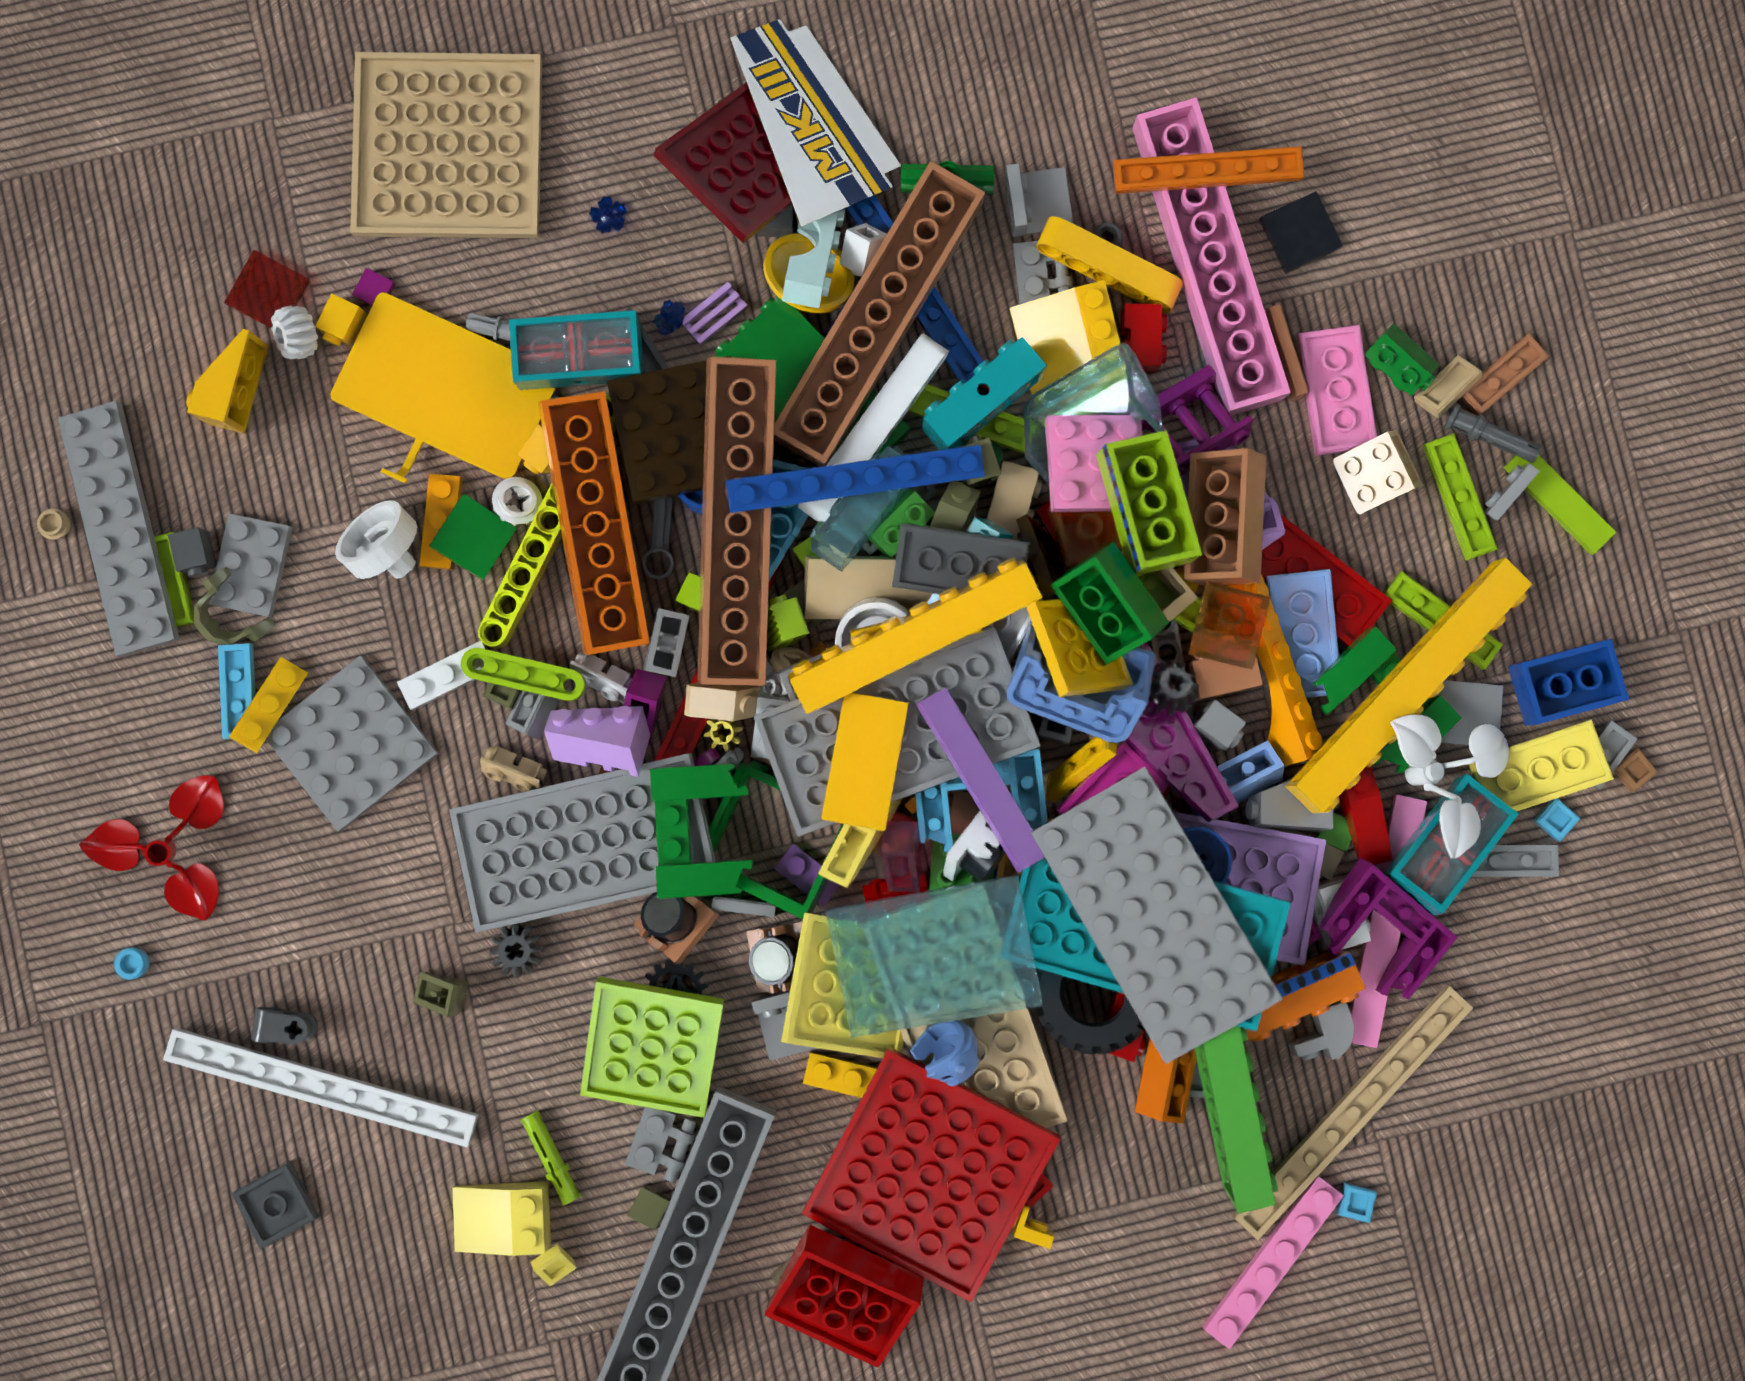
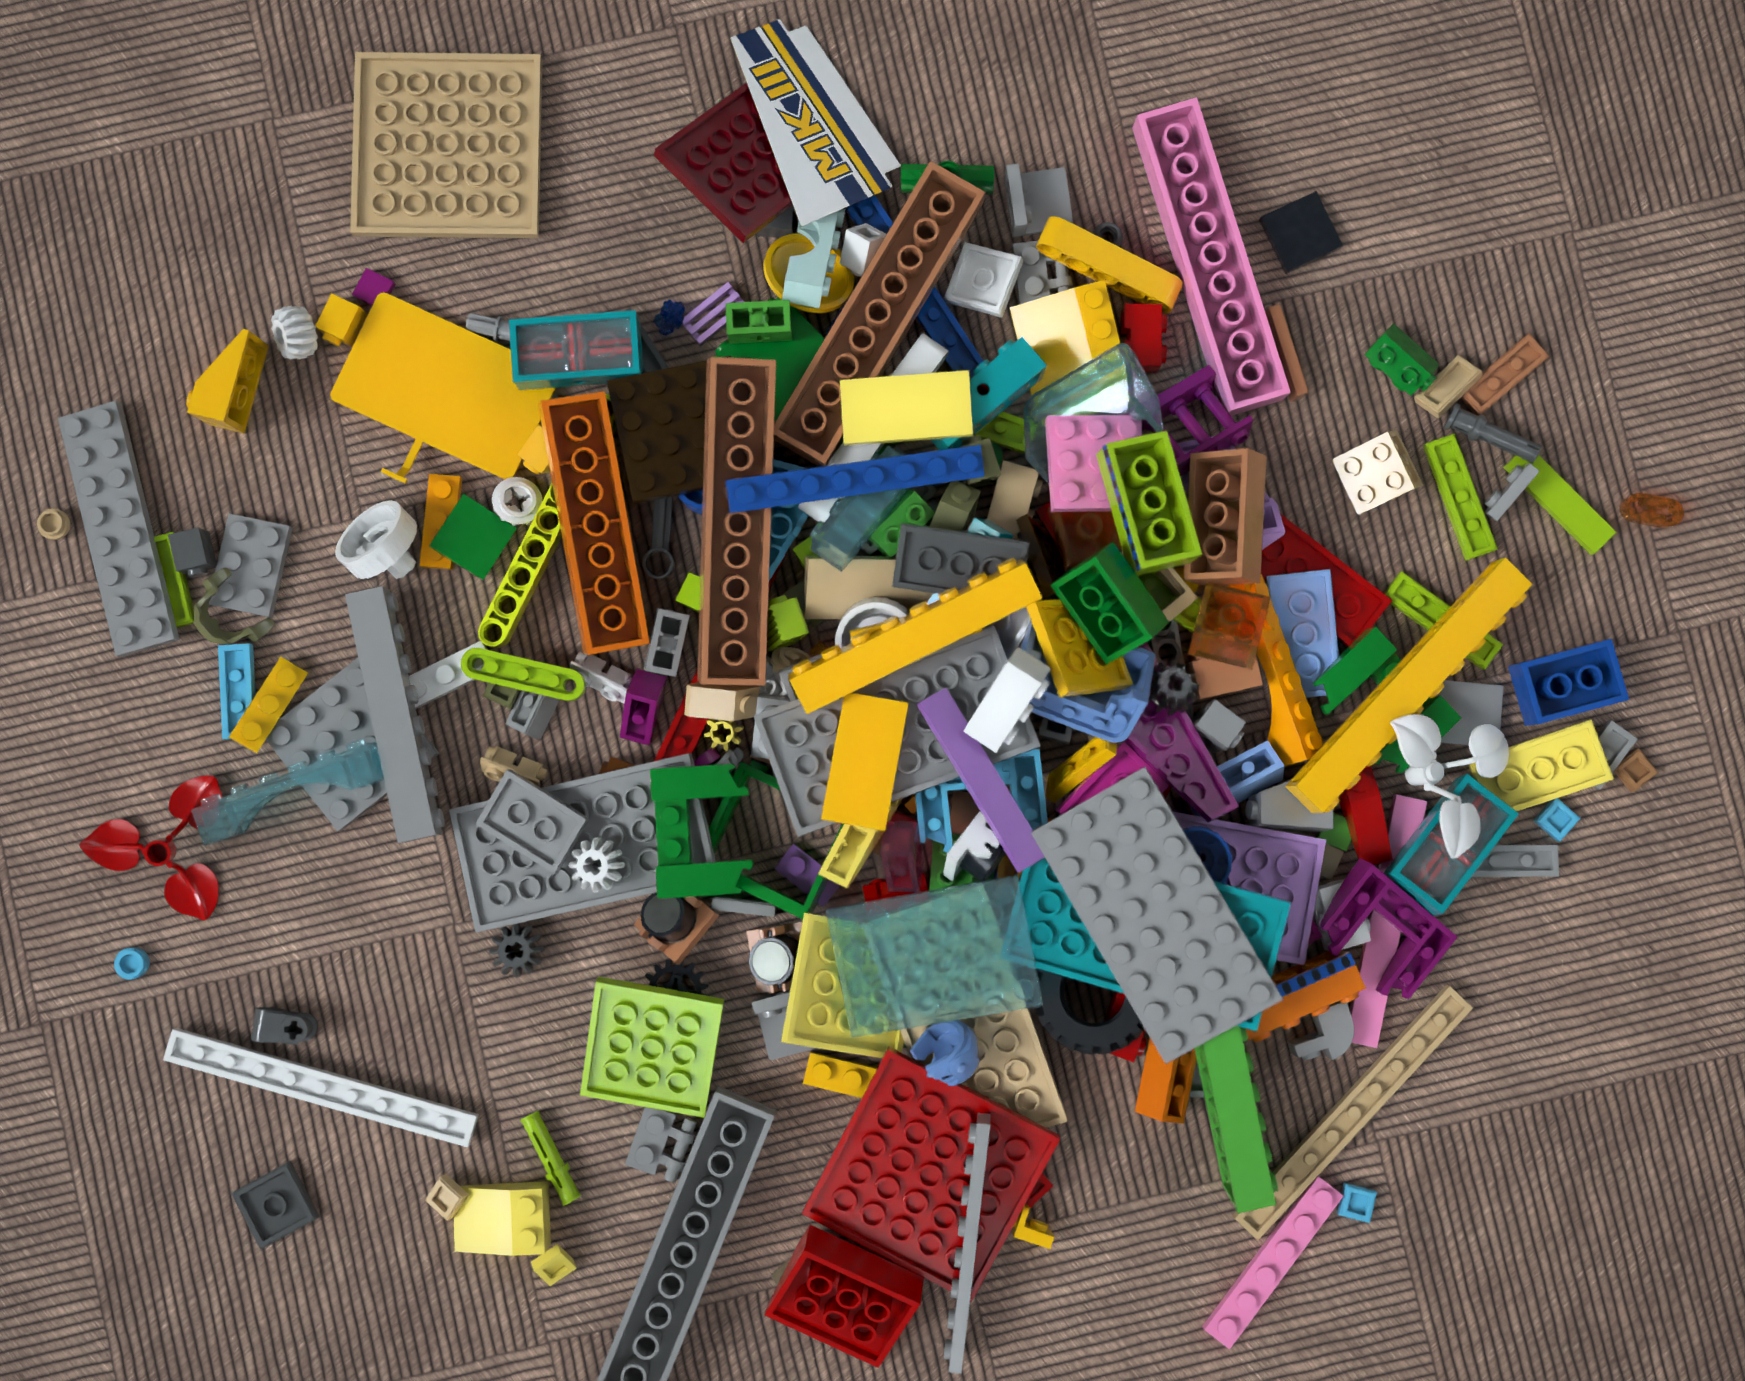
(232, 815): none -> clear light blue arch
(264, 288): clear red tile -> none
(394, 714): none -> light grey brick
(440, 993): olive slope -> none
(446, 1197): none -> tan tile
(532, 821): none -> light grey plate
(599, 736): lavender wedge -> none
(606, 872): none -> white gear
(608, 215): clear blue plant -> none
(649, 1207): olive tile -> none
(758, 321): none -> bright green brick
(906, 408): none -> light yellow tile
(968, 1229): none -> light grey plate
(983, 279): none -> white tile
(1008, 700): none -> white brick
(1208, 170): orange tile -> none
(1337, 389): bright pink tile -> none
(1650, 516): none -> clear orange beam

